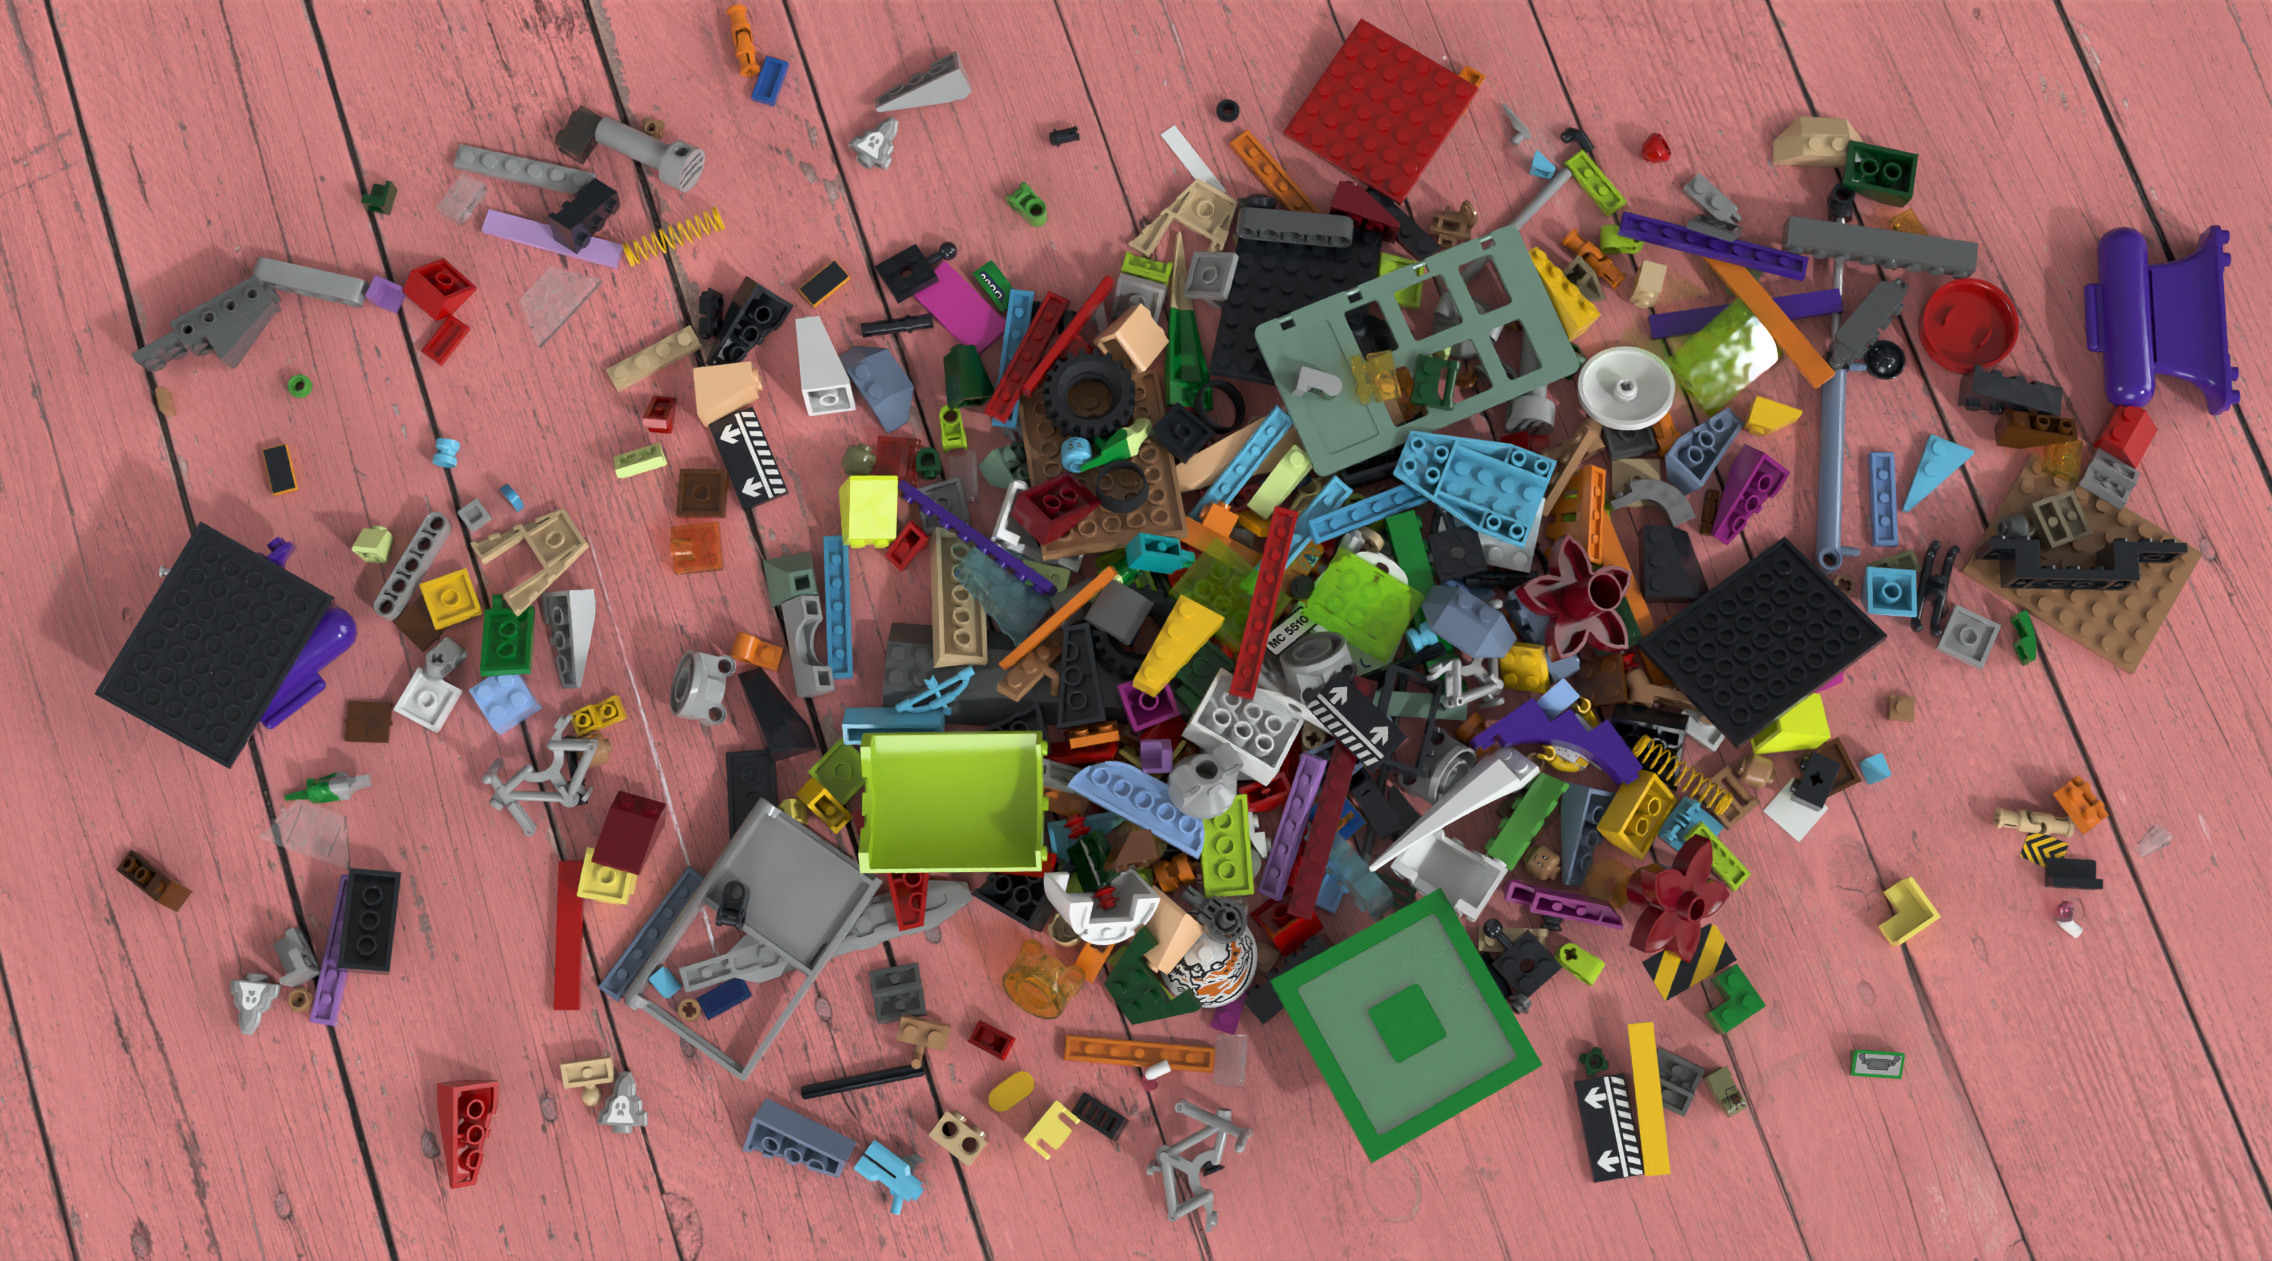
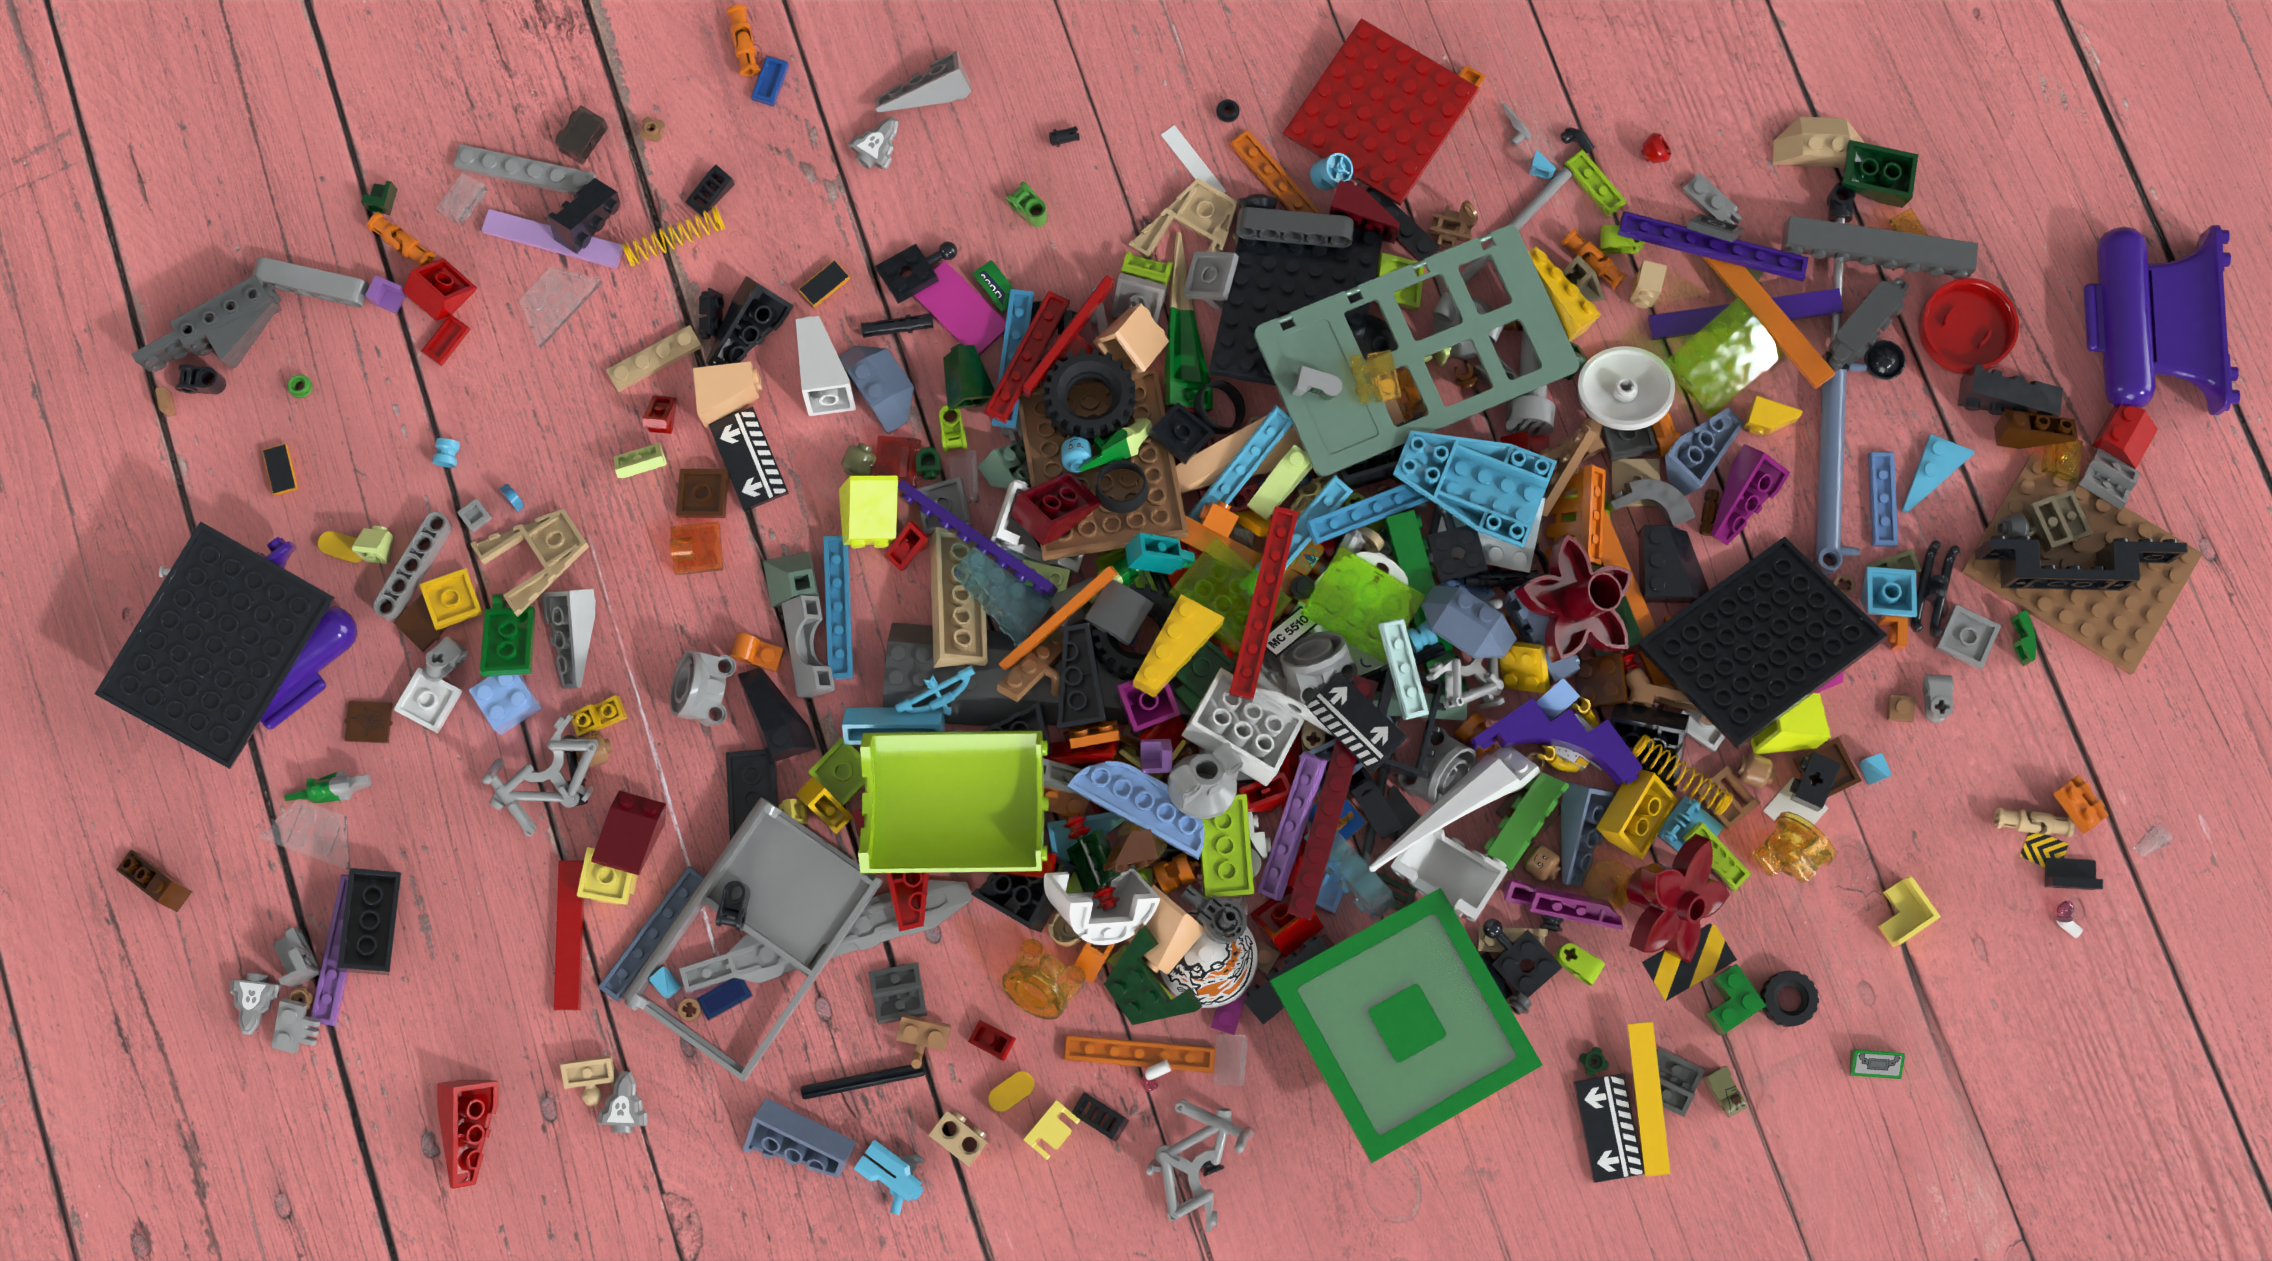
(196, 379): none -> black piece
(294, 1027): none -> light grey hinge
(338, 546): none -> yellow tile
(400, 240): none -> orange piece
(677, 163): light grey piece -> none
(704, 185): none -> black slope
(1330, 170): none -> medium azure wheel
(1403, 669): none -> light aqua tile
(1427, 380): dark green plate -> none
(1794, 848): none -> clear yellow piece
(1808, 993): none -> black tyre
(1898, 632): none -> orange bracket
(1938, 692): none -> light grey piece

